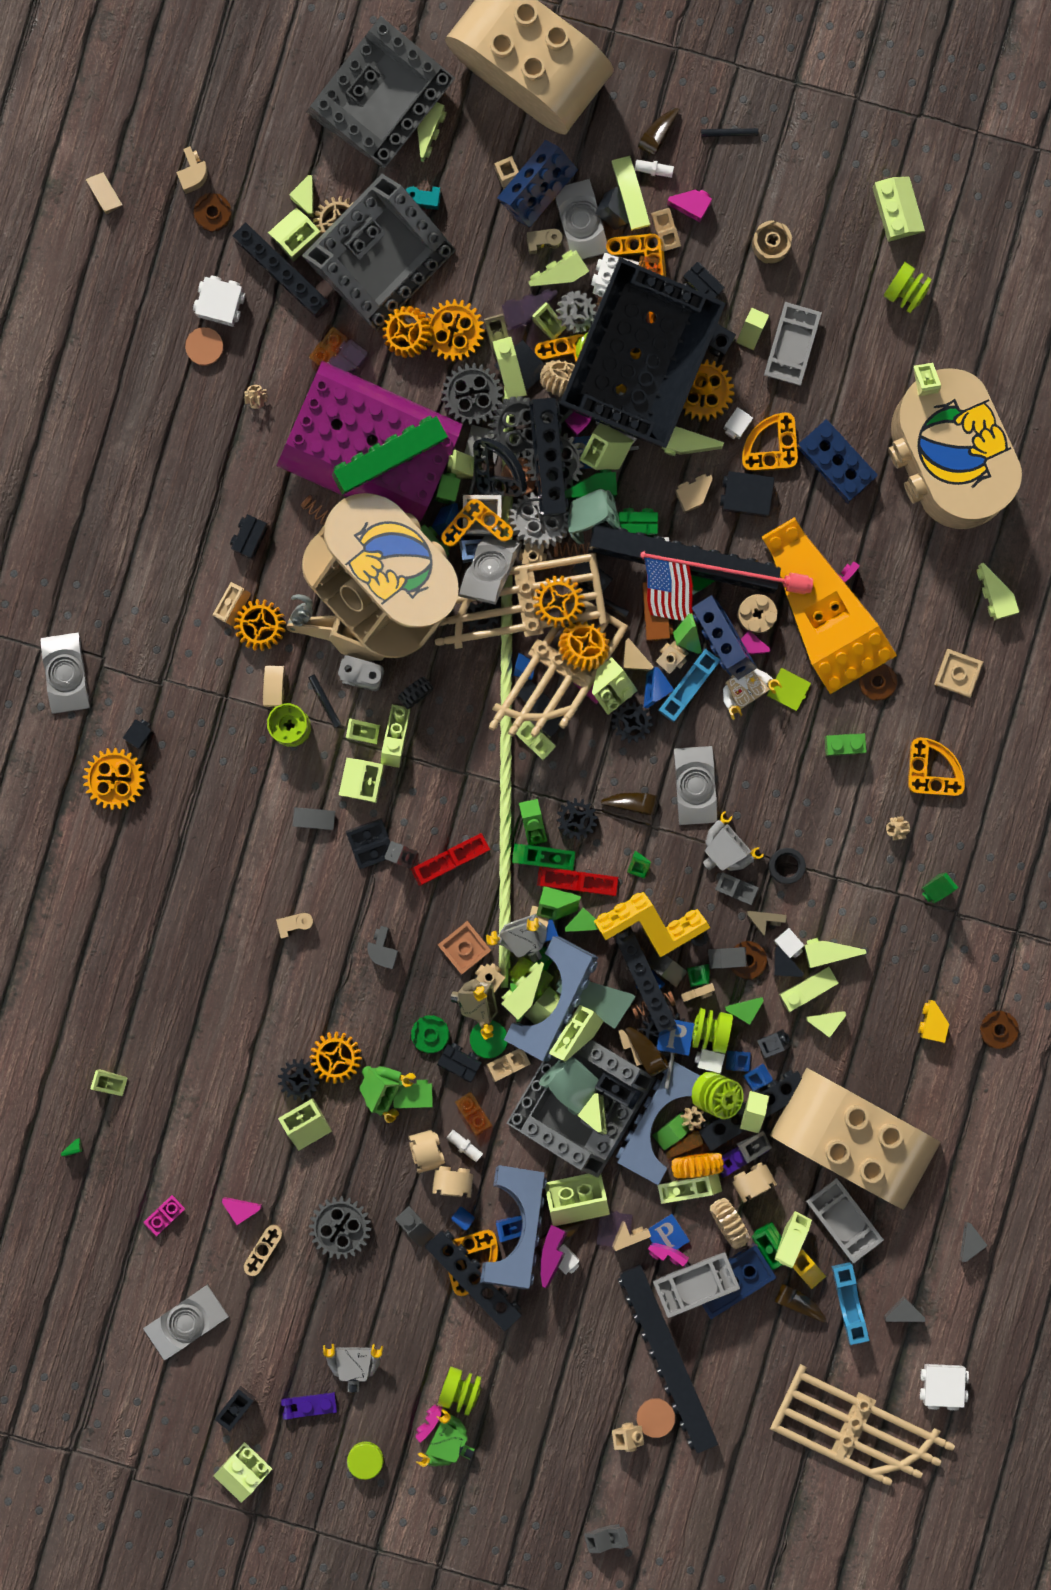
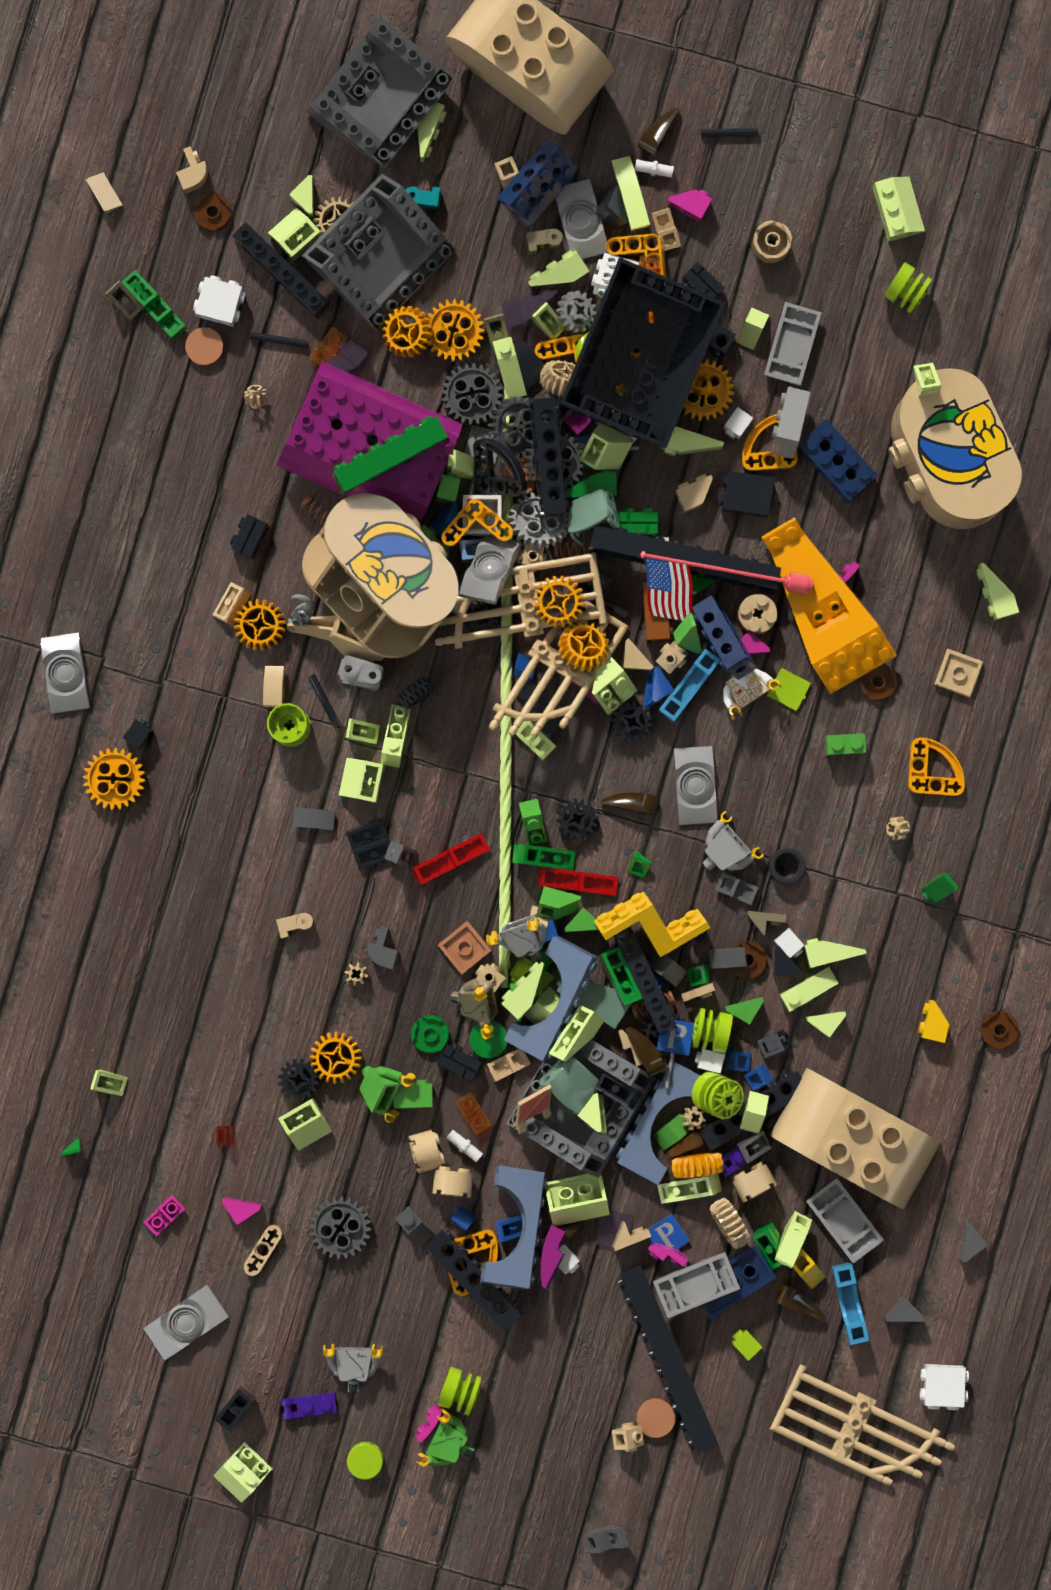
(124, 300): none -> dark tan slope
(154, 305): none -> green slope
(225, 1135): none -> clear red slope
(278, 339): none -> black bar
(361, 974): none -> tan gear
(531, 1106): none -> flag
(620, 976): none -> green slope
(746, 1343): none -> lime brick
(790, 422): none -> light grey wedge

